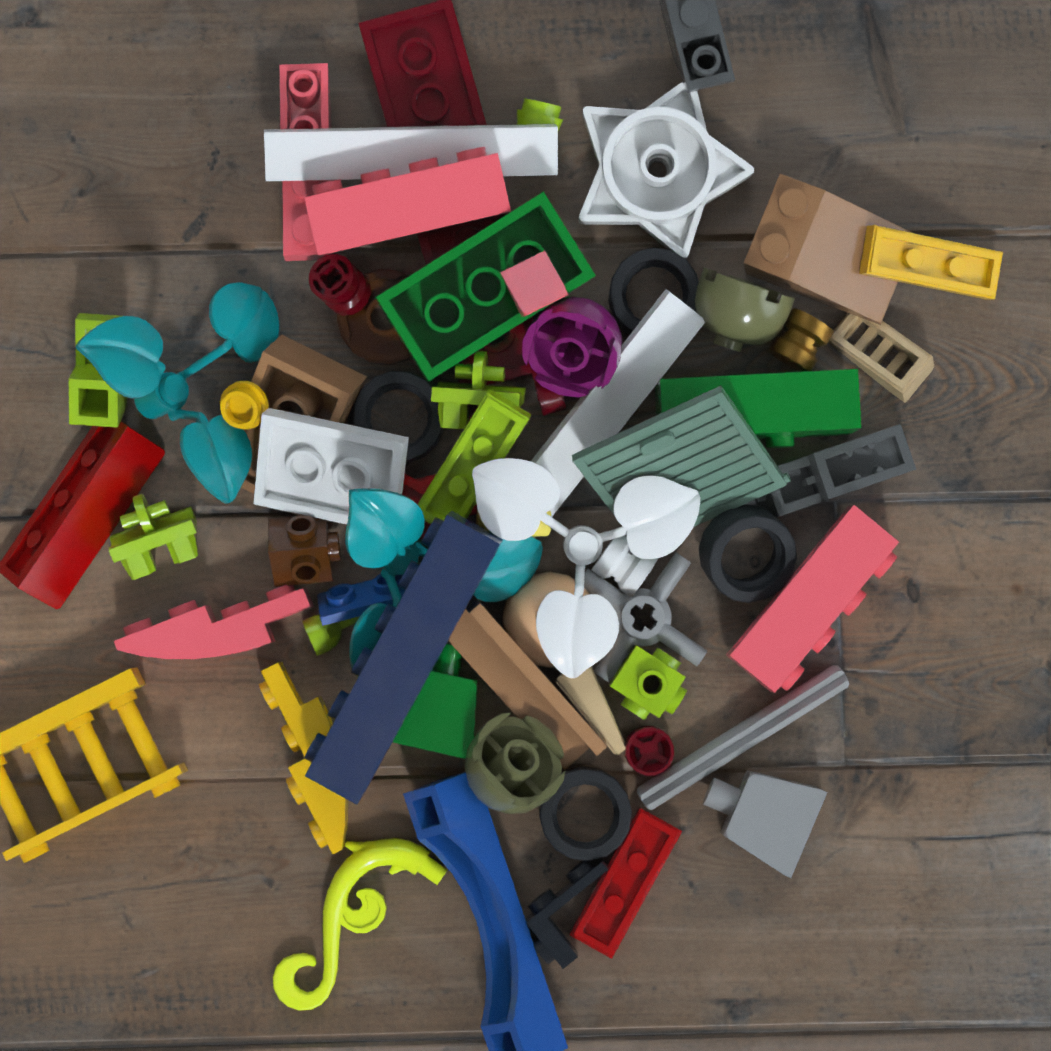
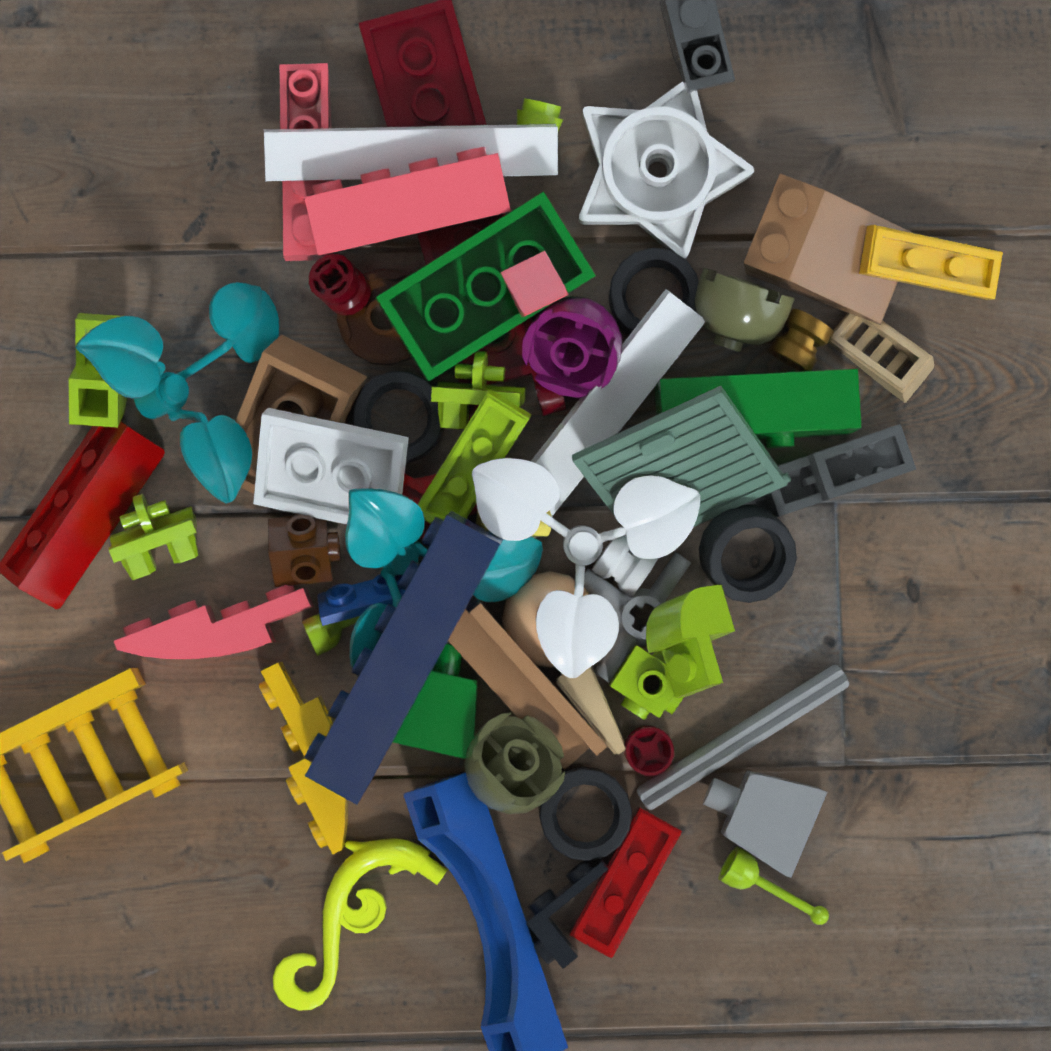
(243, 404): yellow plate -> none
(684, 635): none -> lime brick
(742, 872): none -> lime hinge
(813, 598): coral brick -> none

